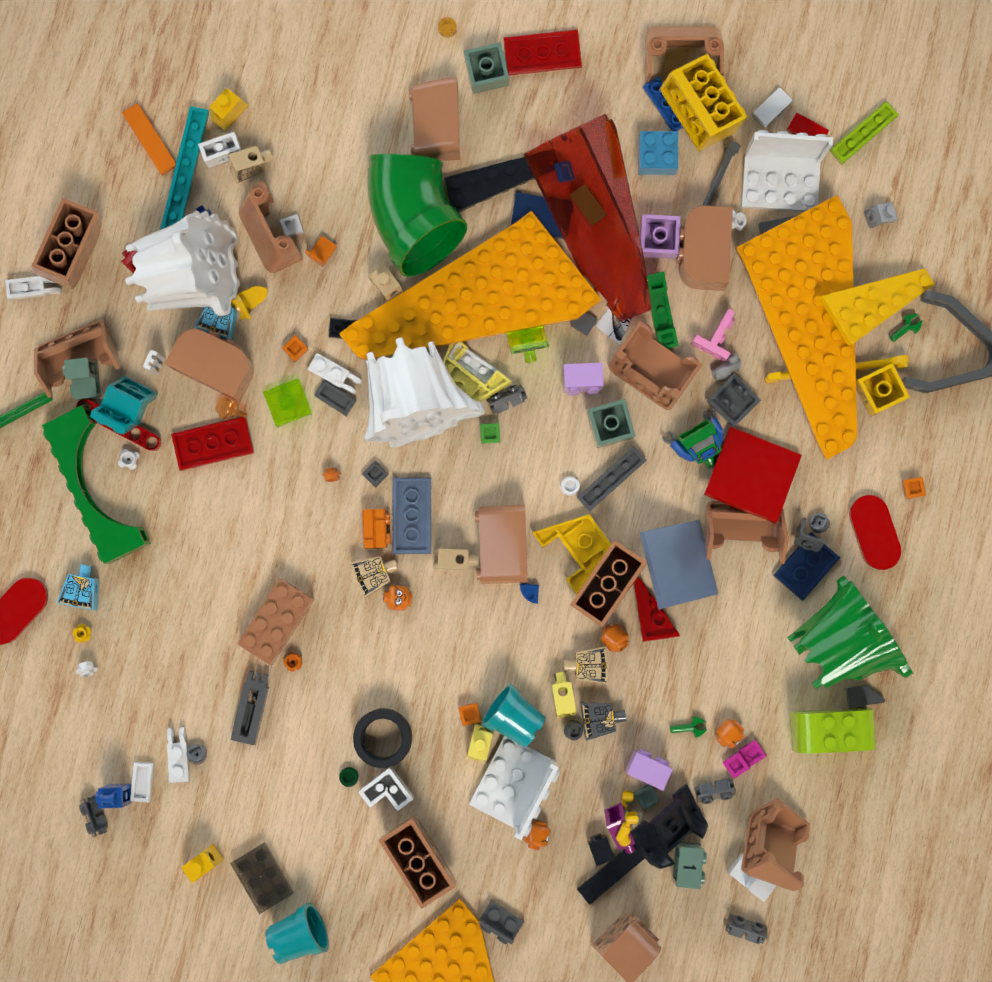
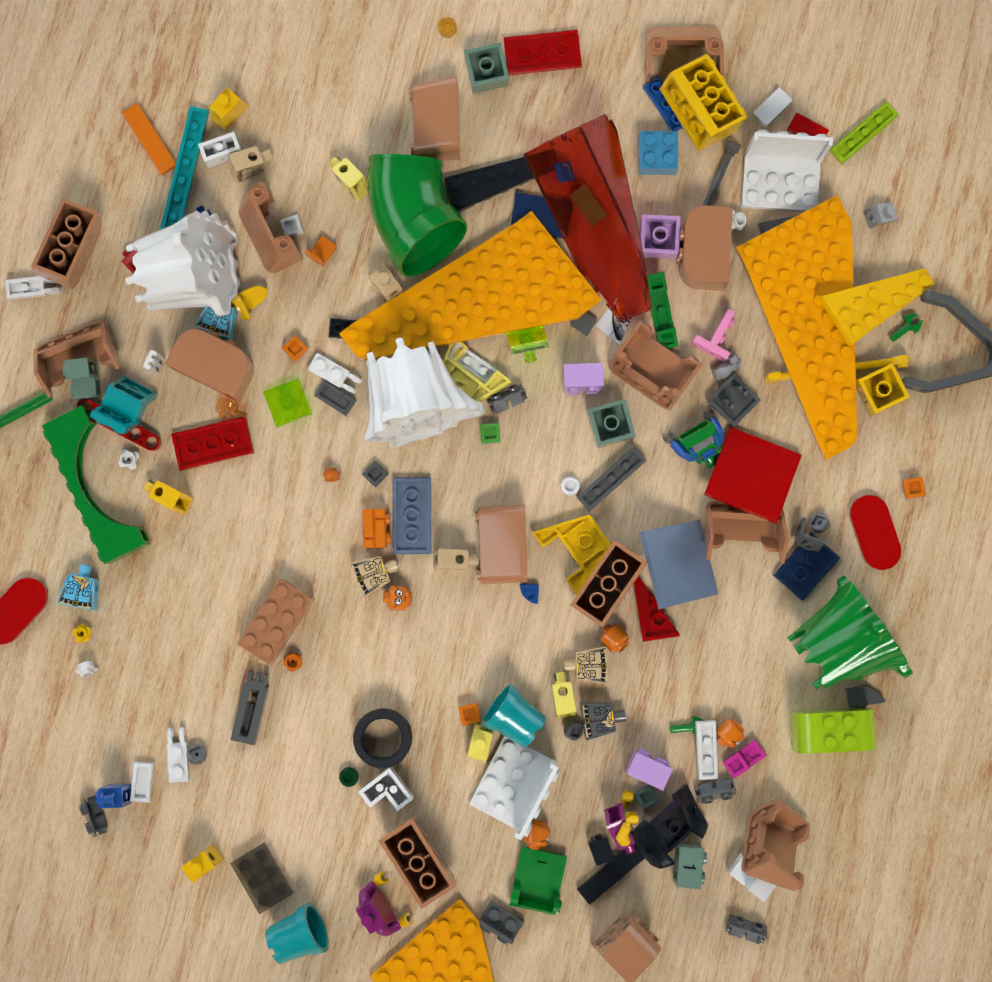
(168, 496): none -> yellow torso
(349, 177): none -> light yellow torso
(375, 910): none -> magenta torso
(538, 883): none -> green door
(706, 749): none -> white tile

